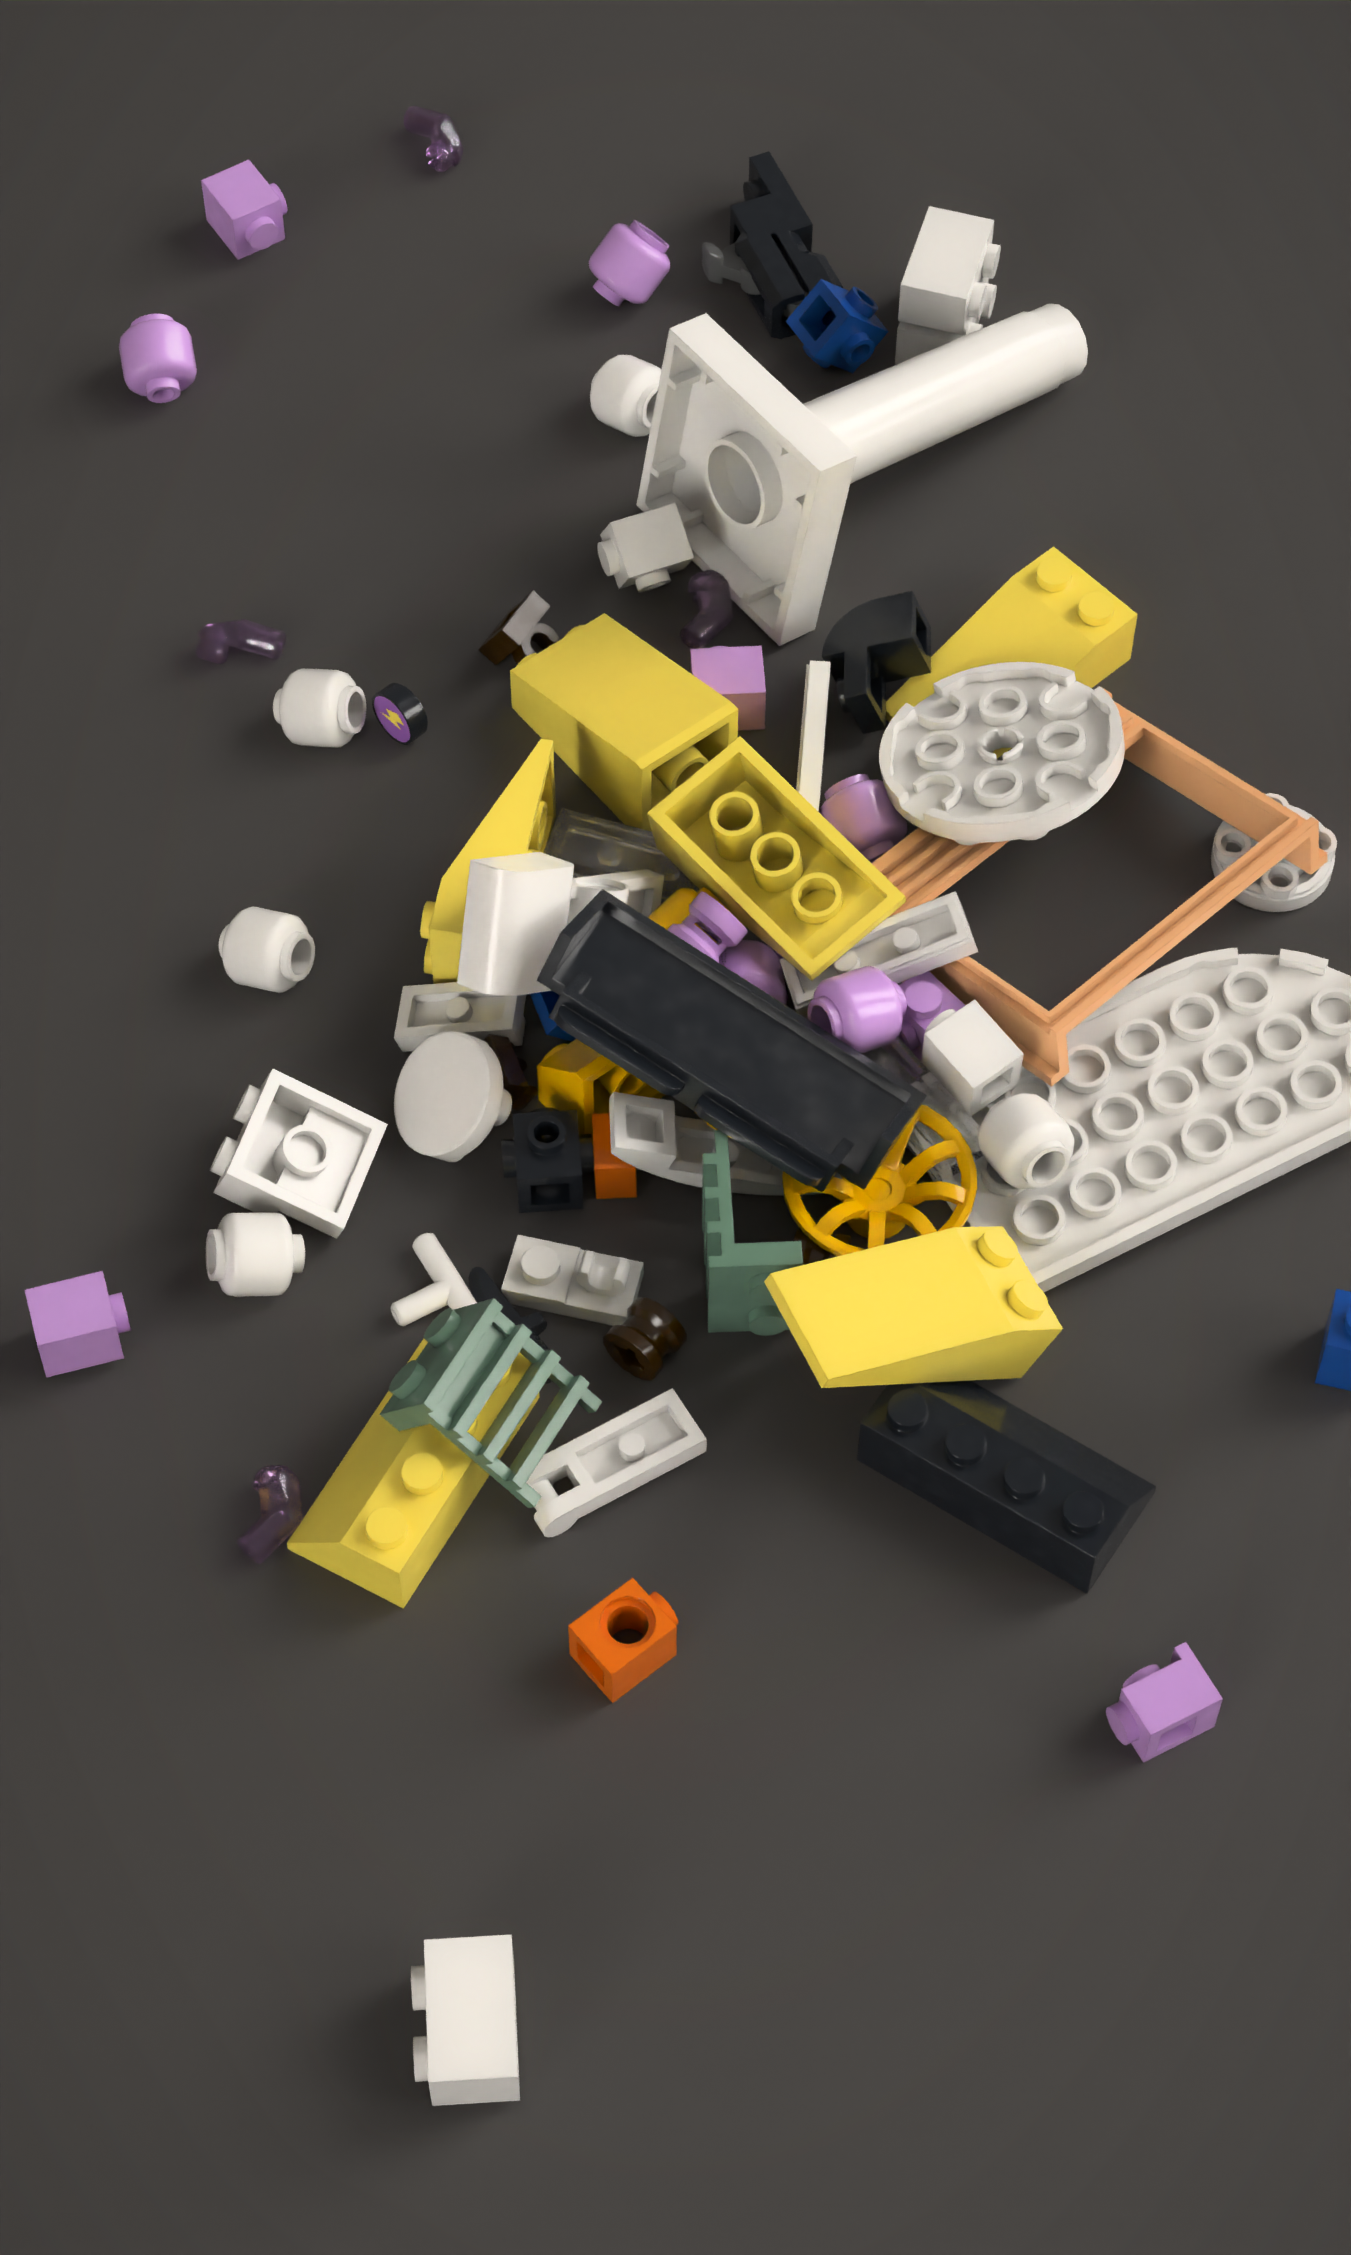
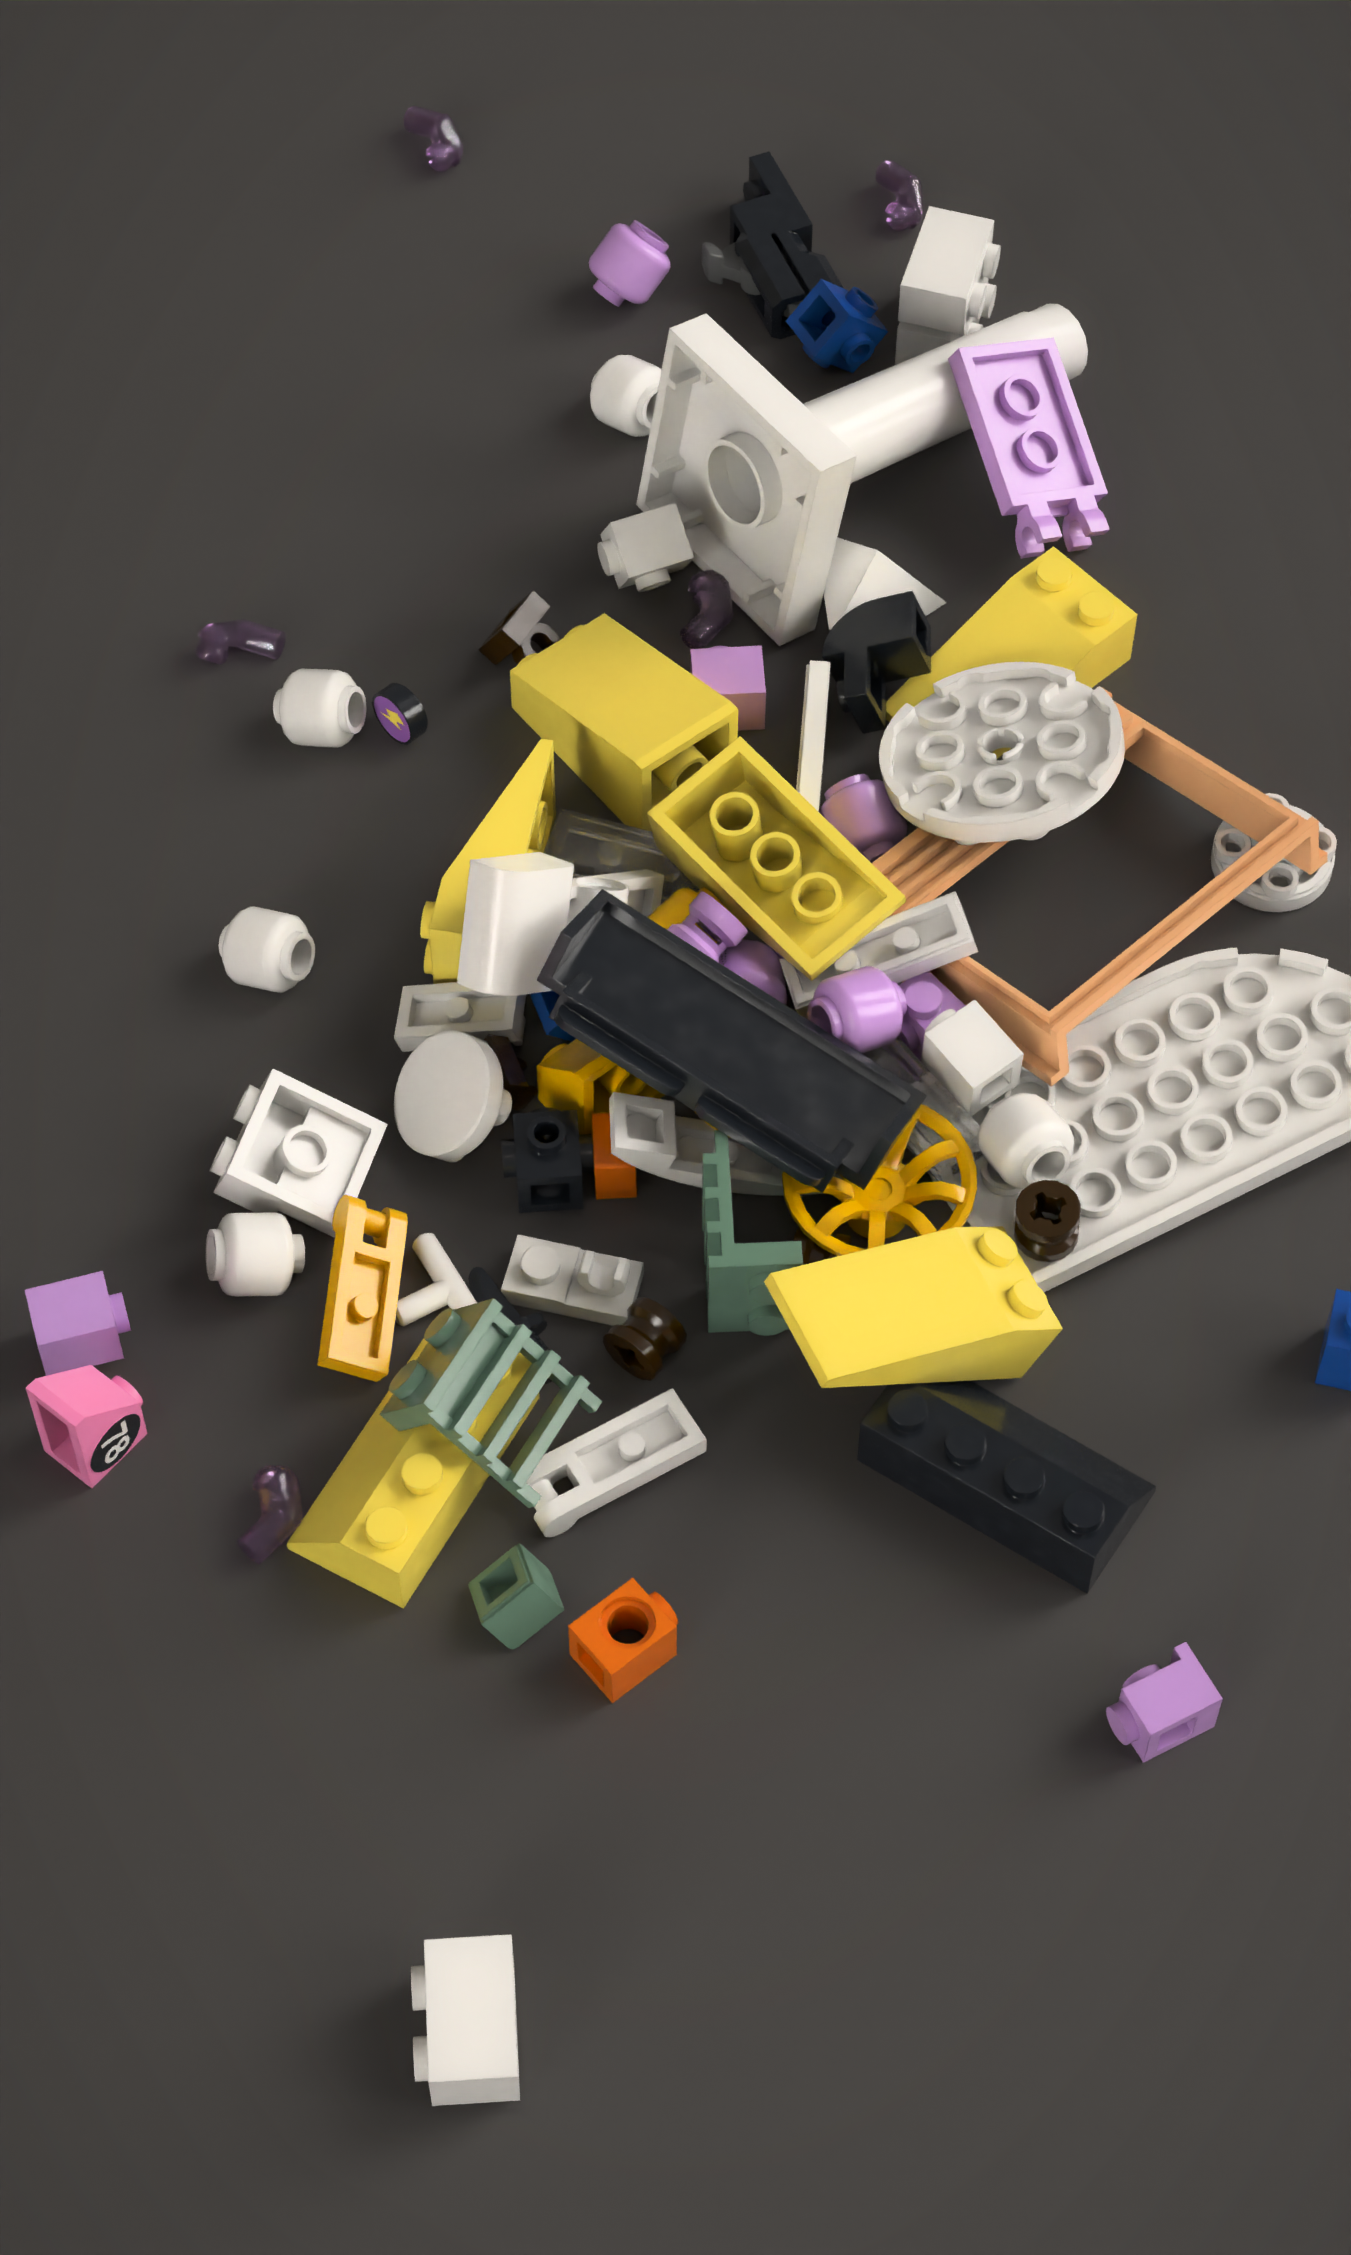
(87, 1420): none -> bright pink slope
(157, 357): lavender head -> none
(244, 209): lavender brick -> none
(362, 1289): none -> yellow plate
(515, 1597): none -> sand green slope
(864, 575): none -> white slope
(906, 186): none -> clear purple arm
(1032, 442): none -> lavender tile
(1041, 1236): none -> dark brown wheel

